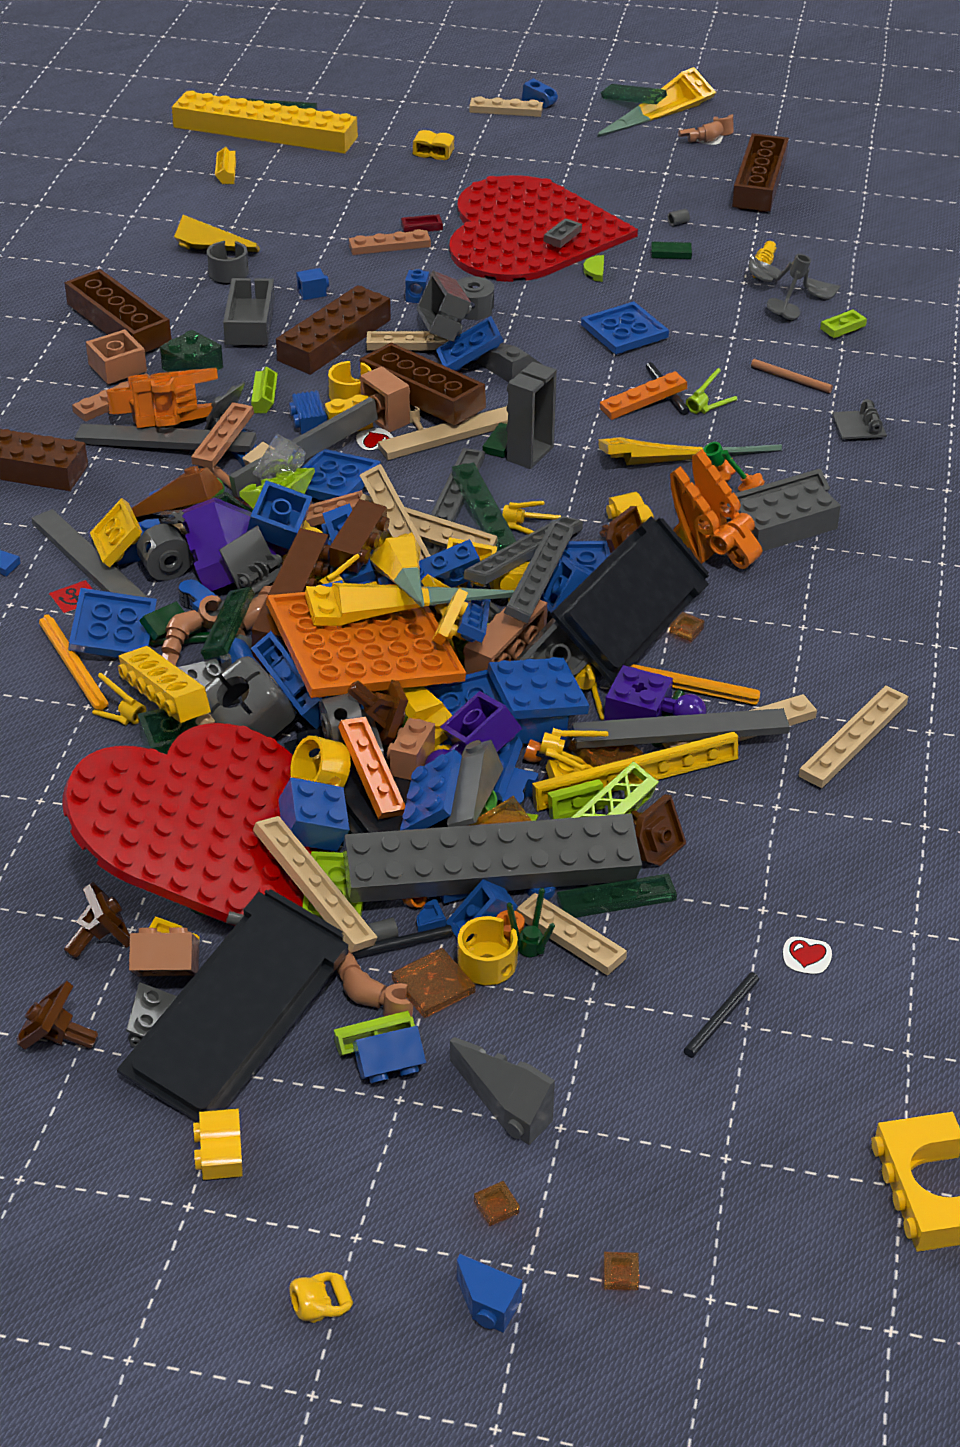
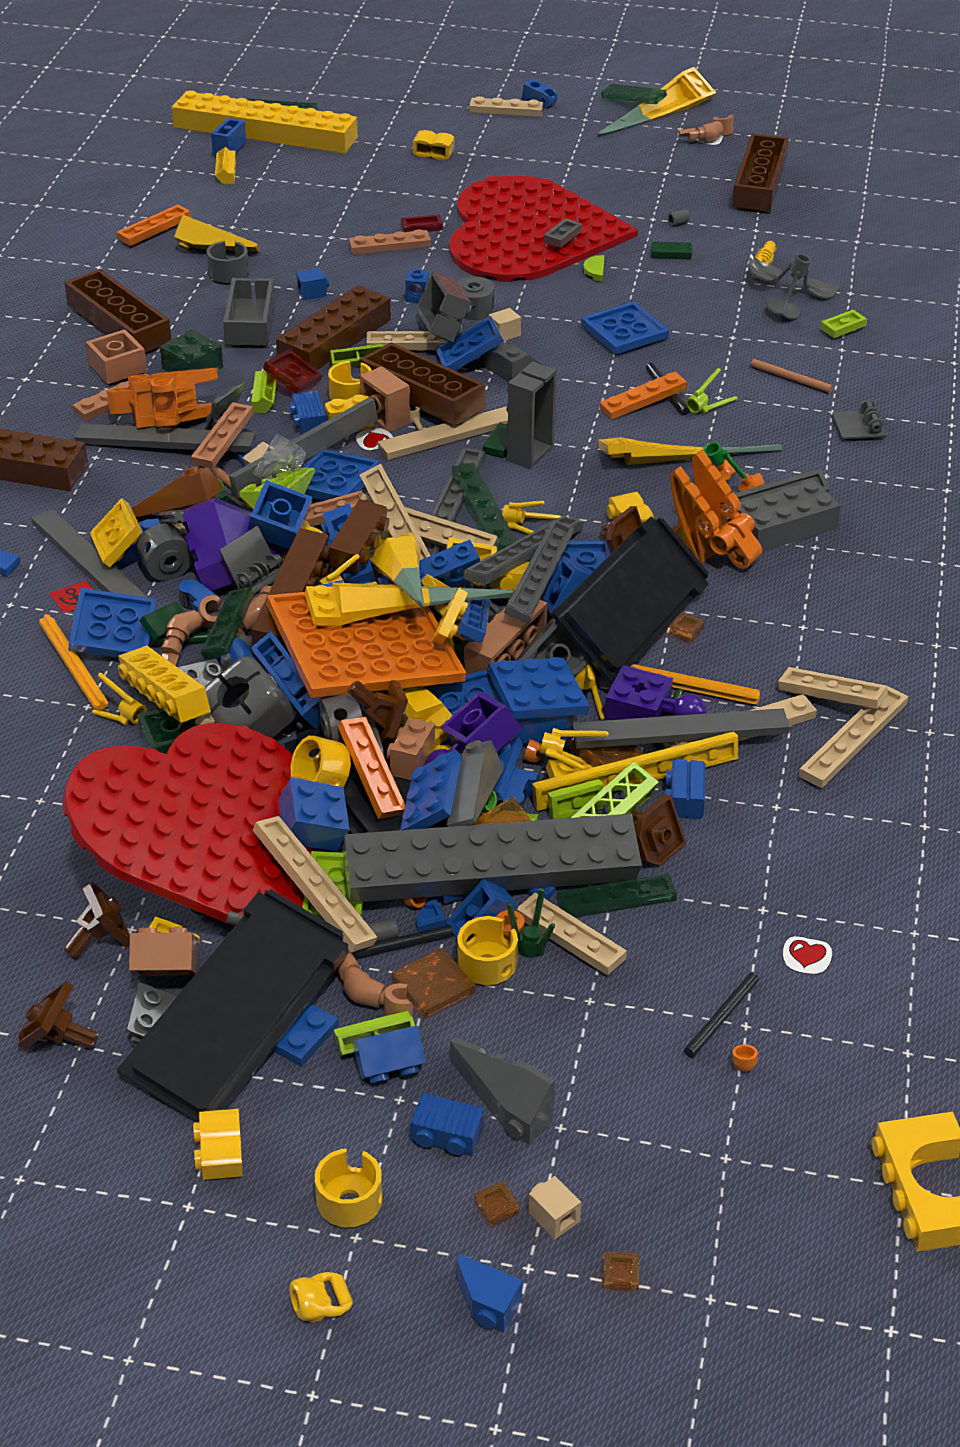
(150, 226): none -> orange plate
(228, 134): none -> blue brick
(292, 371): none -> clear red plate
(306, 1035): none -> blue plate
(337, 1178): none -> yellow piece
(351, 354): none -> lime piece
(446, 1124): none -> blue brick
(508, 323): none -> tan brick
(554, 1207): none -> tan brick
(687, 787): none -> blue brick
(745, 1057): none -> orange hinge
(833, 687): none -> tan plate

